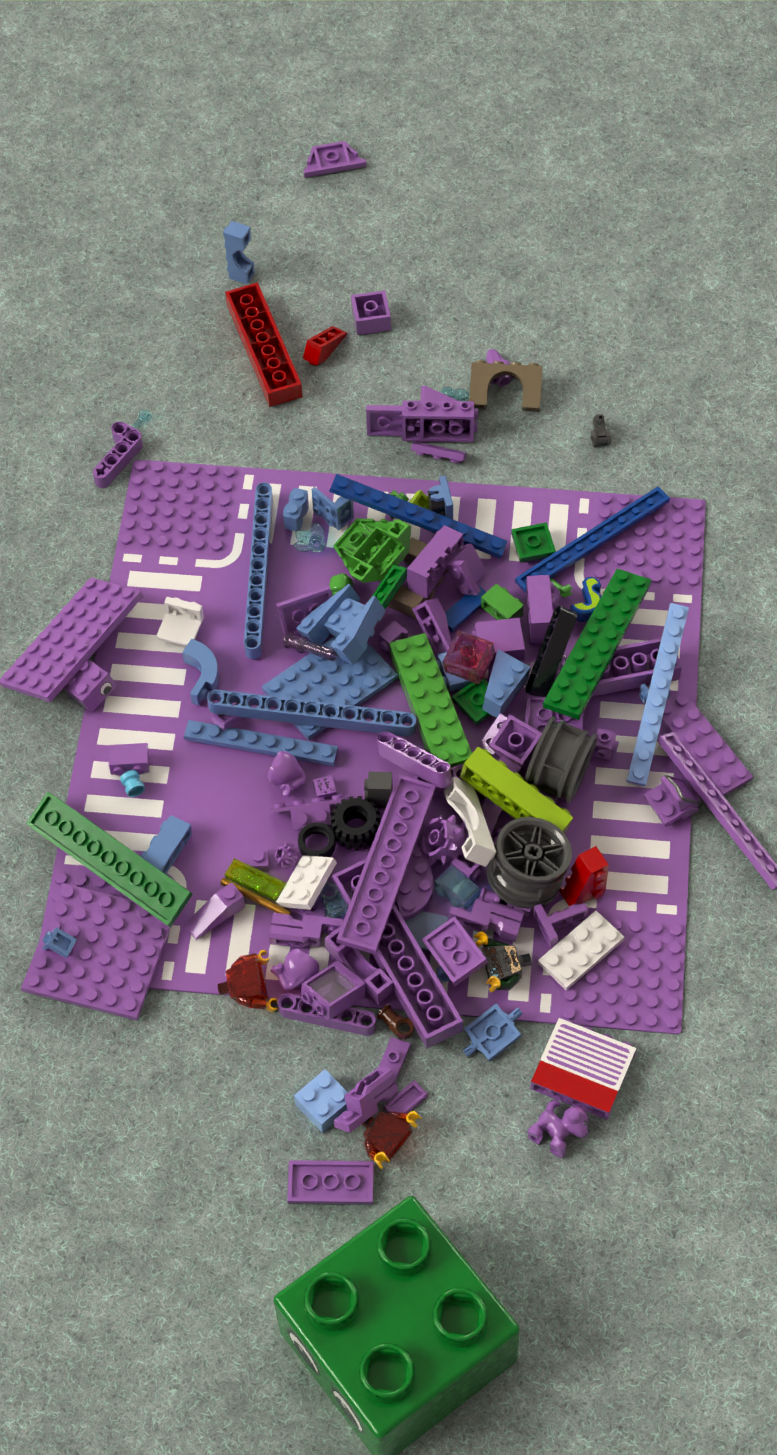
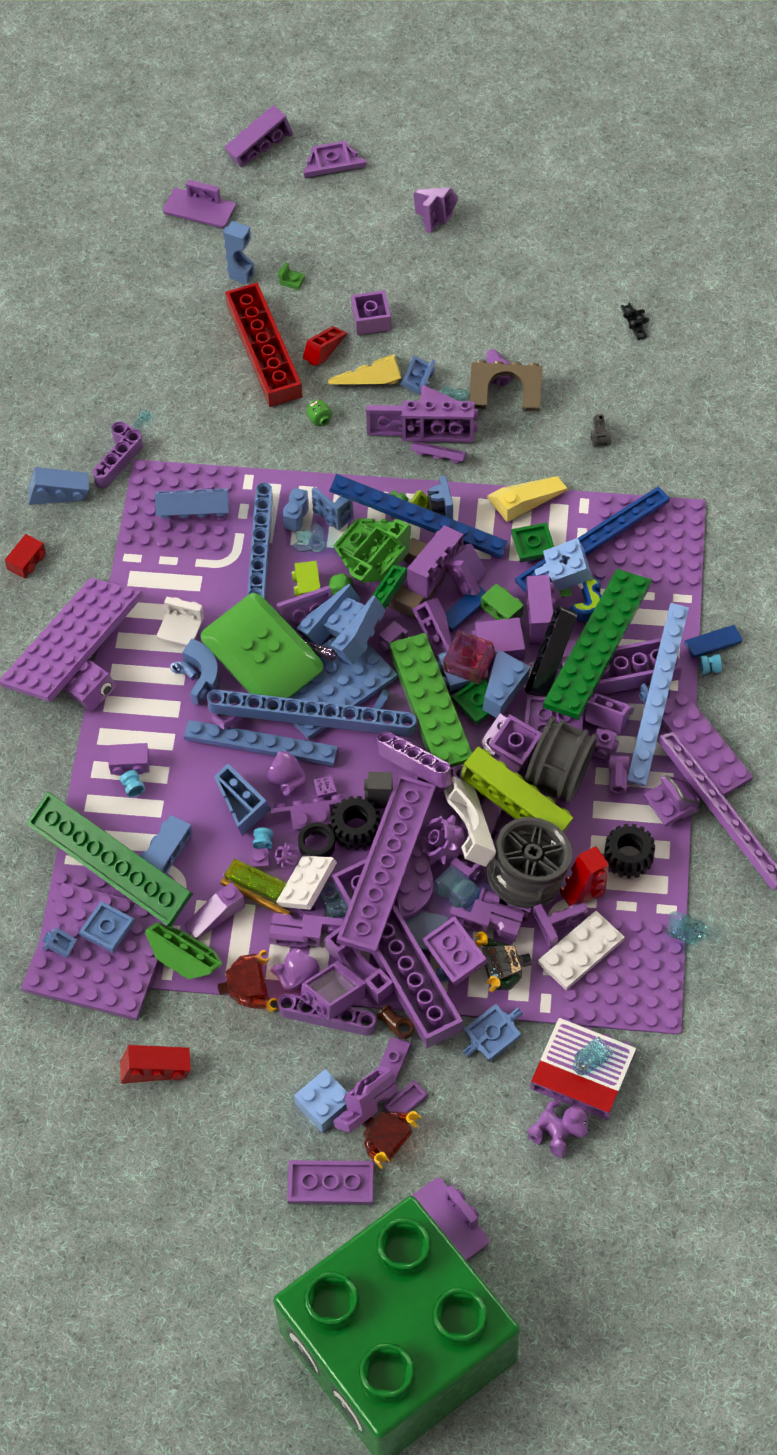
(25, 556): none -> red brick
(57, 486): none -> medium blue wedge
(107, 927): none -> medium blue plate
(154, 1063): none -> red wedge
(182, 951): none -> bright green wedge
(184, 668): none -> medium blue arm
(192, 502): none -> medium blue brick
(200, 204): none -> medium lavender bracket
(242, 799): none -> medium blue wedge
(259, 136): none -> medium lavender wedge
(262, 649): none -> bright green wedge
(262, 838): none -> medium azure wheel
(290, 278): none -> bright green bracket
(306, 577): none -> lime brick
(319, 412): none -> bright green head
(381, 372): none -> light yellow wedge
(382, 699): none -> medium blue tile
(417, 374): none -> medium blue bracket
(435, 205): none -> medium lavender piece
(453, 1216): none -> medium lavender bracket
(523, 497): none -> light yellow wedge
(566, 565): none -> light blue hinge
(591, 1056): none -> clear light blue piece
(608, 713): none -> medium lavender brick
(618, 773): none -> medium lavender piece
(635, 838): none -> black tyre
(637, 323): none -> black piece
(684, 928): none -> clear light blue piece
(710, 664): none -> medium azure wheel
(713, 641): none -> blue tile

